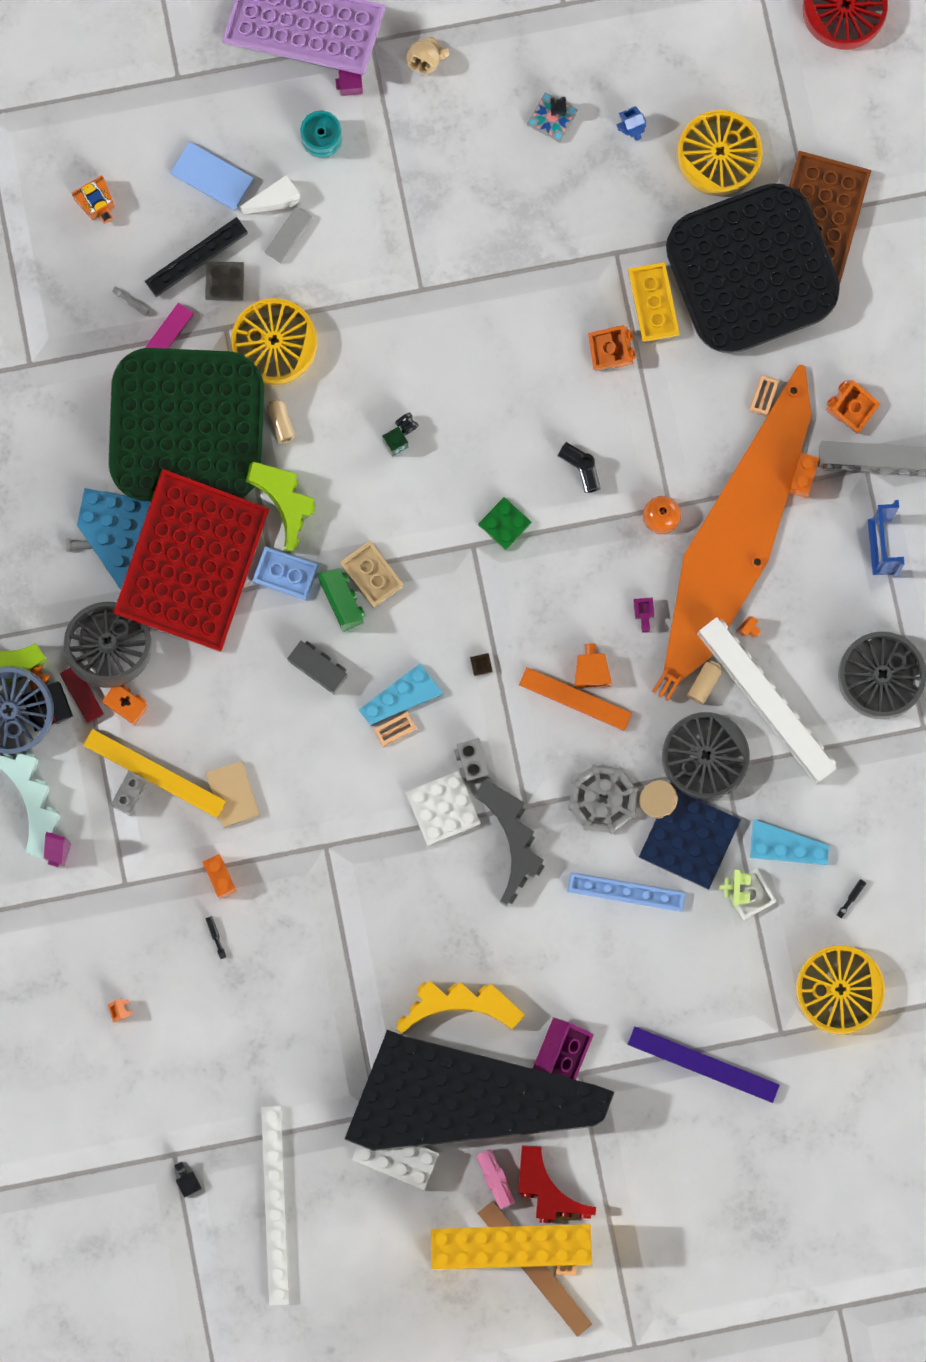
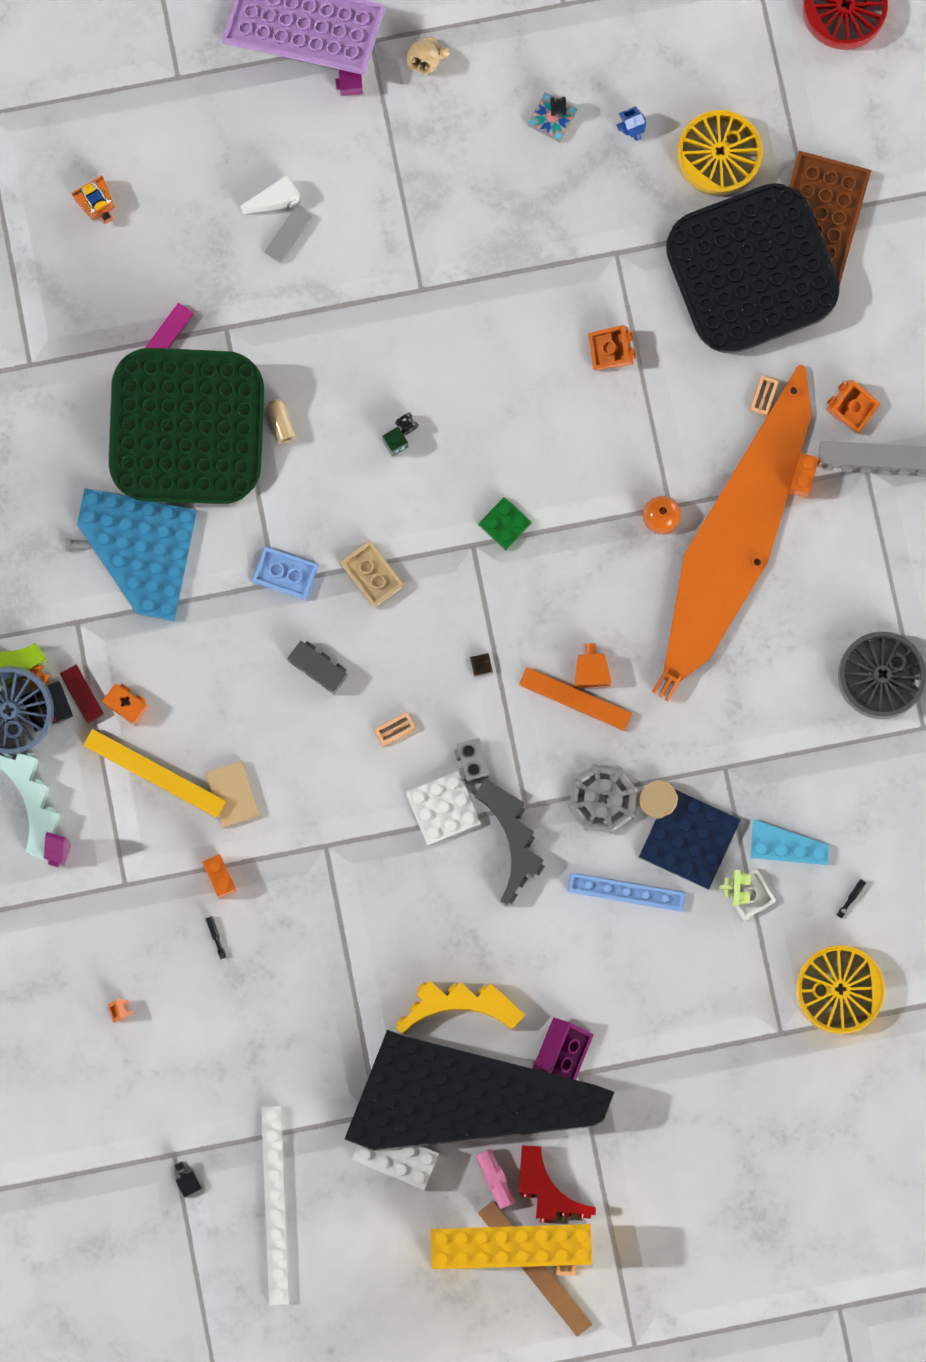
(101, 650): dark grey piece -> none
(129, 793): light grey brick -> none
(132, 302): light grey piece -> none
(191, 560): red plate -> none
(196, 257): black plate -> none
(212, 176): light blue tile -> none
(224, 281): clear smoke plate -> none
(279, 488): lime arch -> none
(308, 349): yellow piece -> none
(330, 134): teal wheel -> none
(341, 599): green slope -> none
(408, 691): medium azure wing -> none
(588, 474): black piece -> none
(644, 610): magenta plate -> none
(653, 302): yellow plate -> none
(703, 1064): dark purple tile -> none
(705, 682): tan brick -> none
(735, 734): dark grey piece -> none
(749, 627): orange tile -> none
(766, 700): white brick -> none
(891, 565): blue piece -> none

